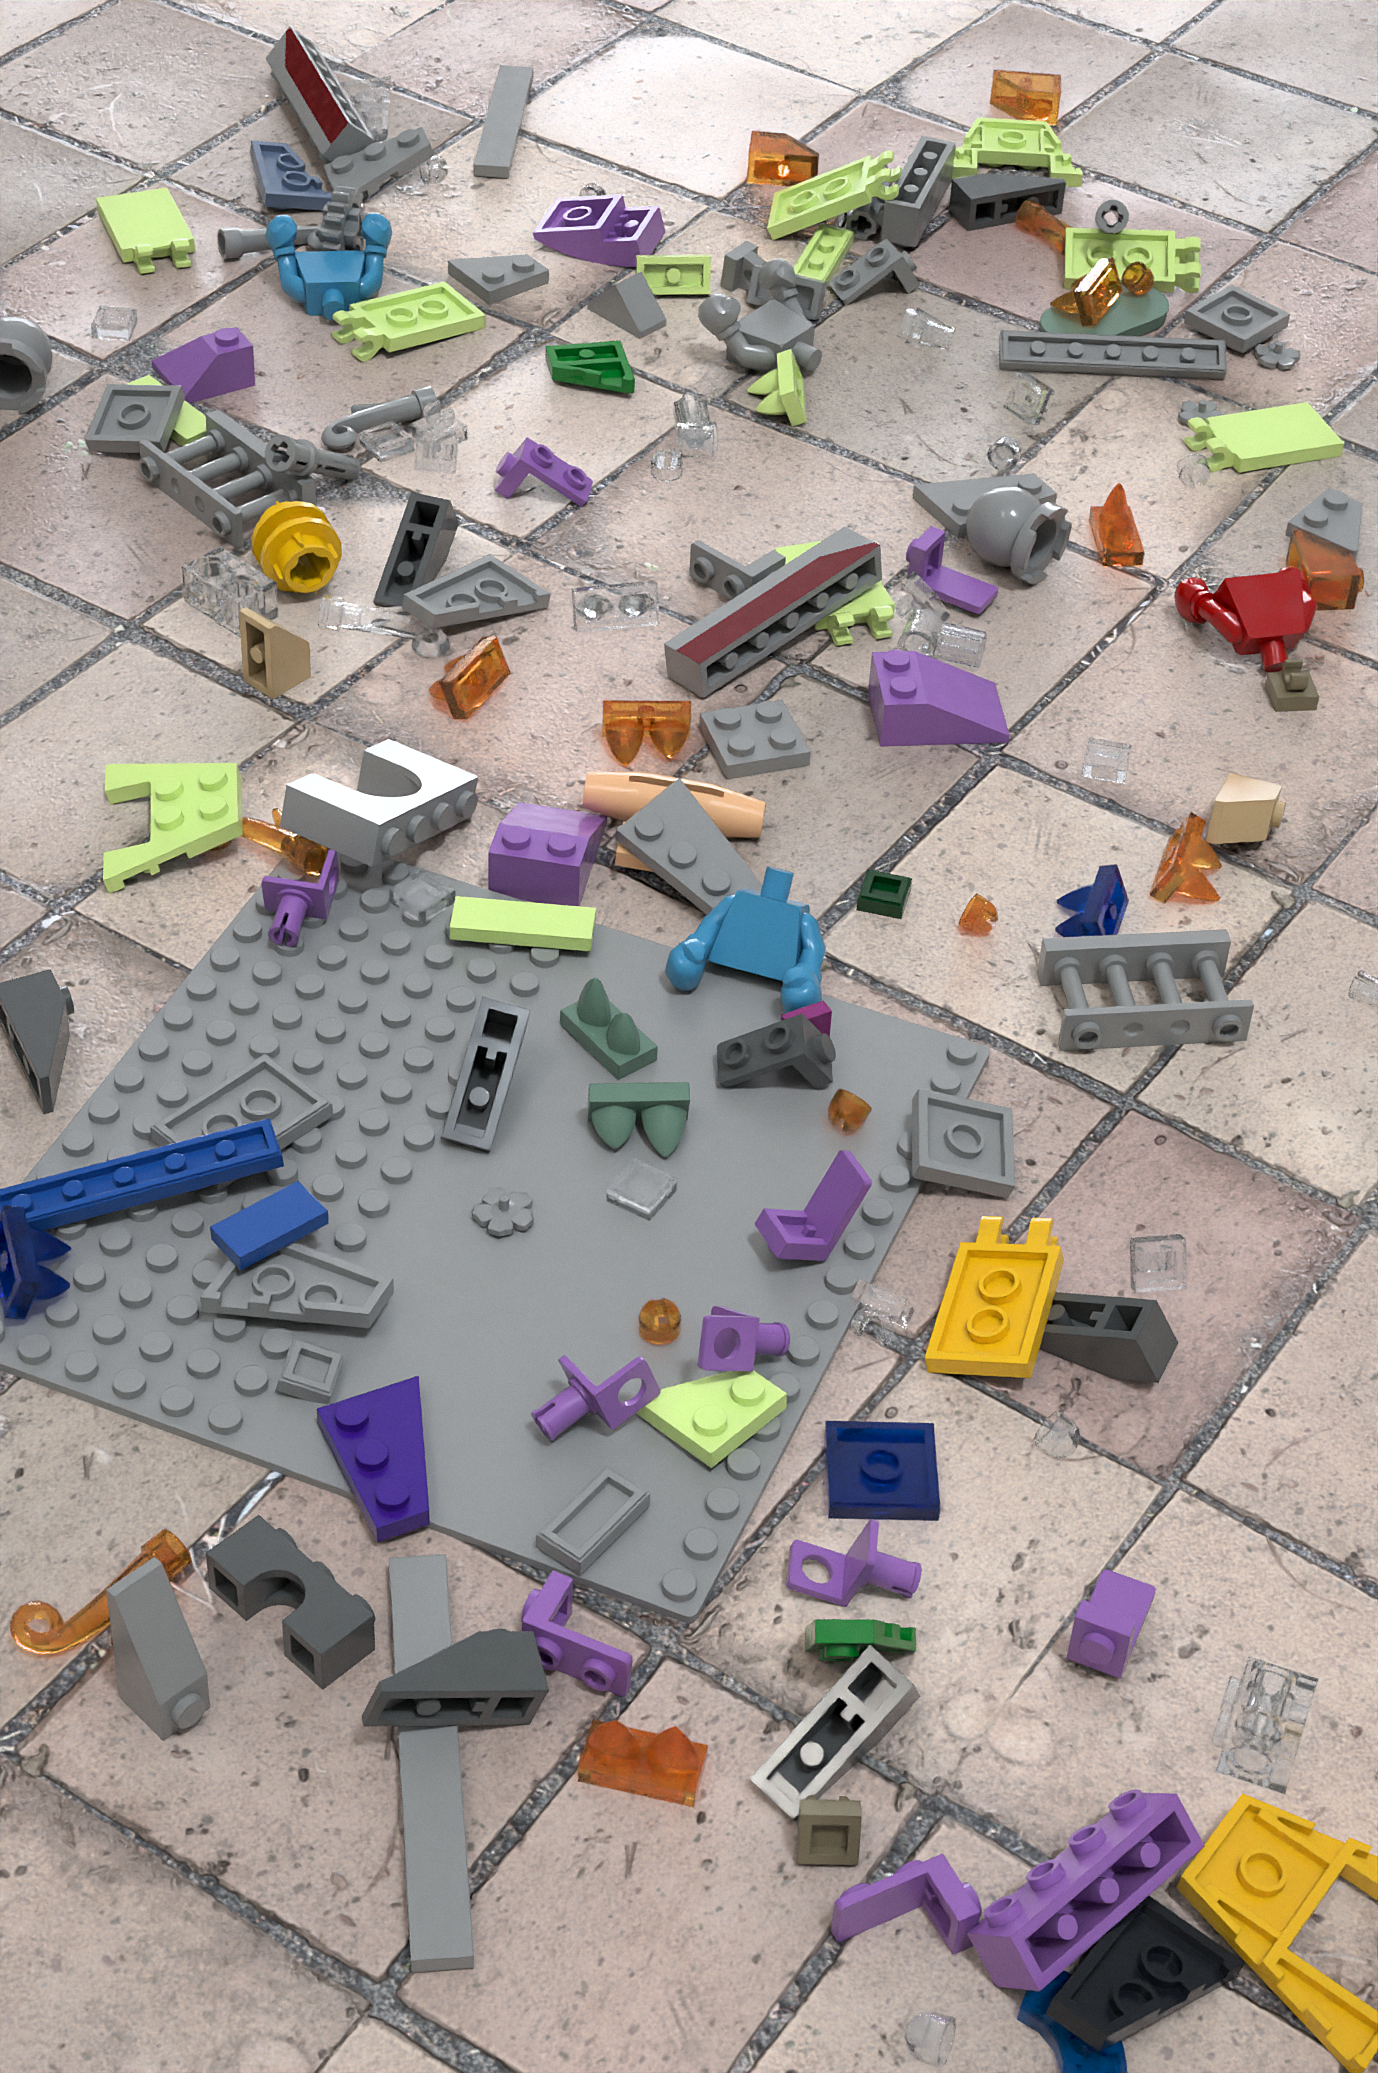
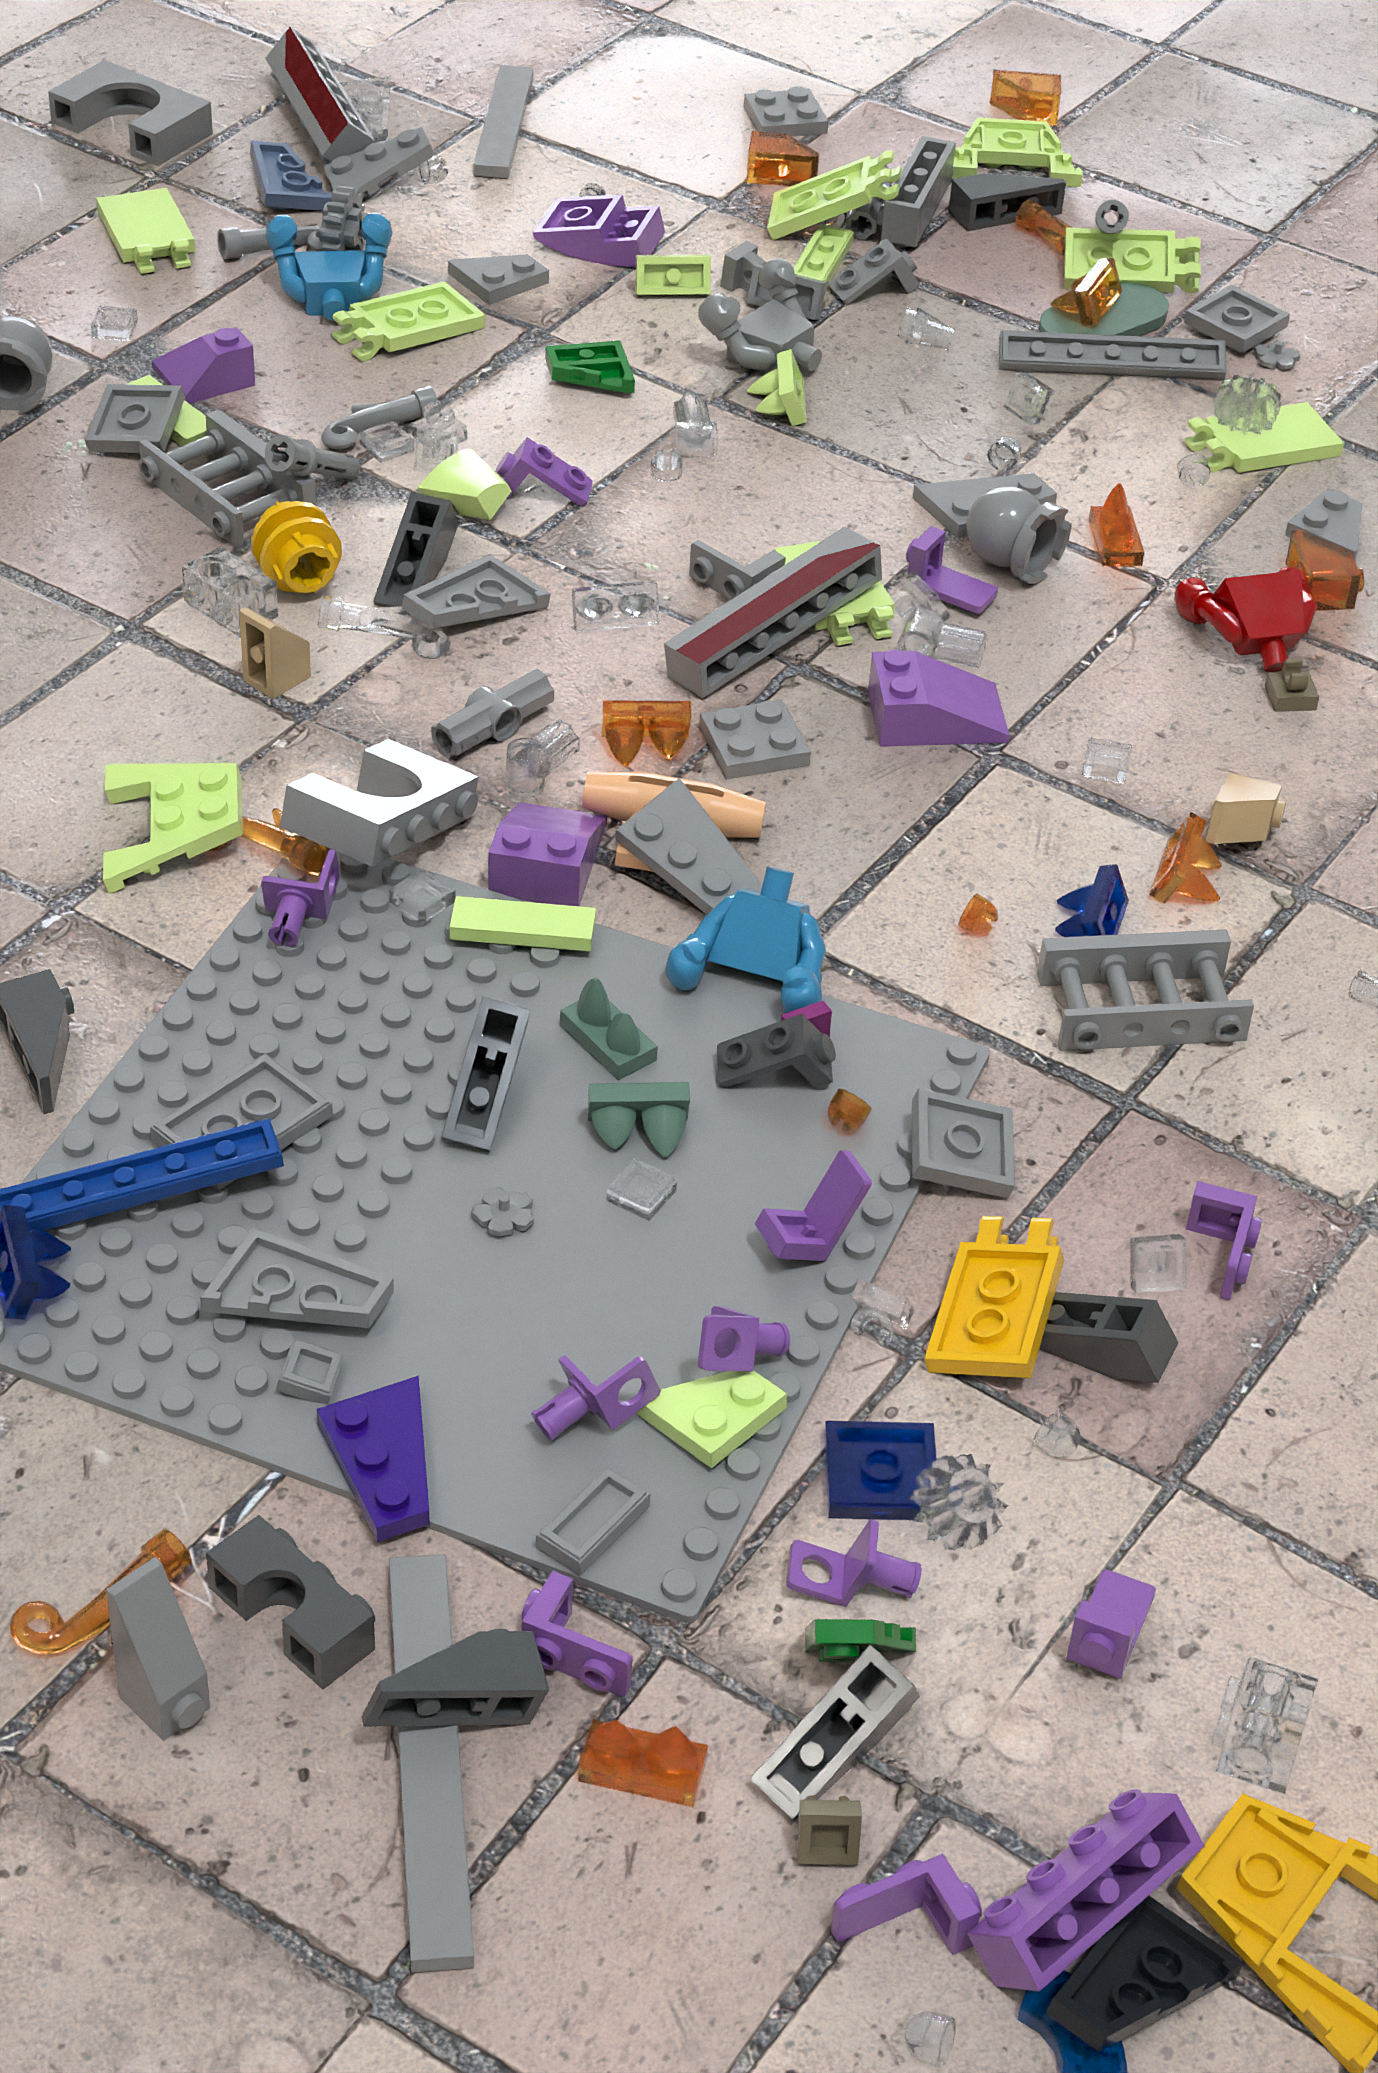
(169, 117): none -> light grey arch
(269, 1225): blue tile -> none
(467, 484): none -> yellowish green slope
(471, 678): clear orange tile -> none
(492, 713): none -> light grey piece
(536, 757): none -> clear piece
(630, 307): light grey slope -> none
(649, 1325): clear orange hinge -> none
(786, 111): none -> light grey plate
(884, 894): dark green tile -> none
(958, 1502): none -> clear gear
(1138, 278): clear orange hinge -> none
(1203, 410): light grey plant -> none
(1230, 1217): none -> medium lavender bracket
(1247, 404): none -> clear gear

